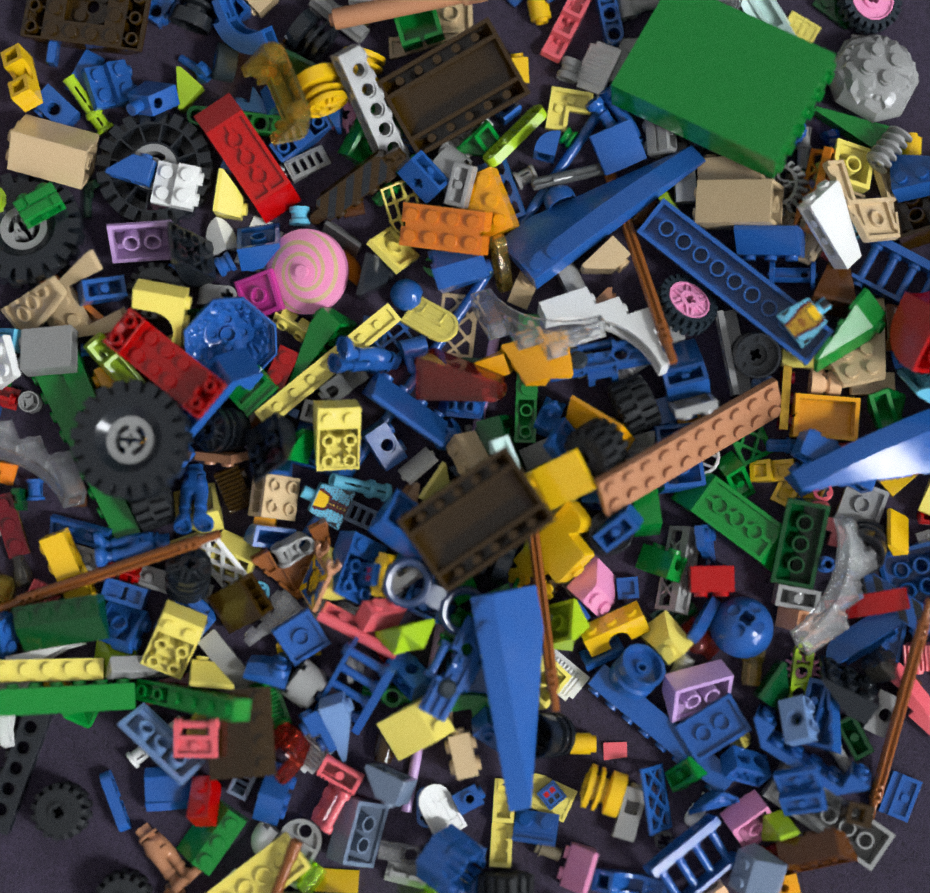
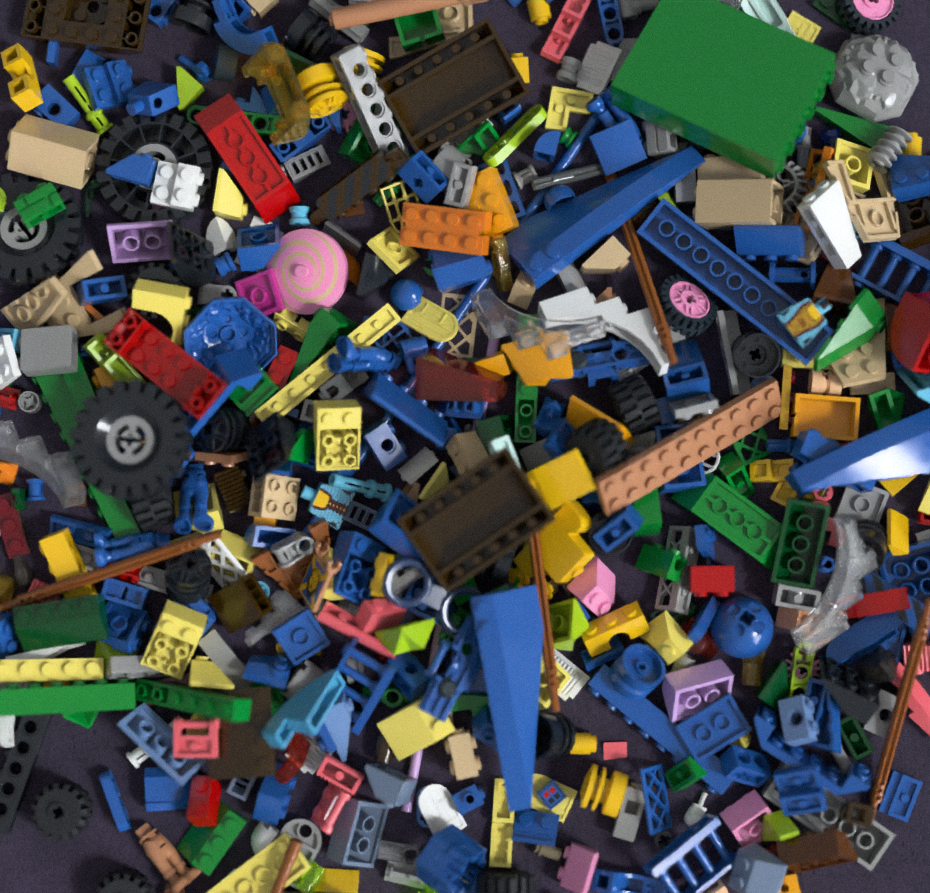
(304, 710): none -> dark azure slope
(369, 574): blue tile -> none
(627, 588): blue plate -> none
(711, 801): blue slope -> none

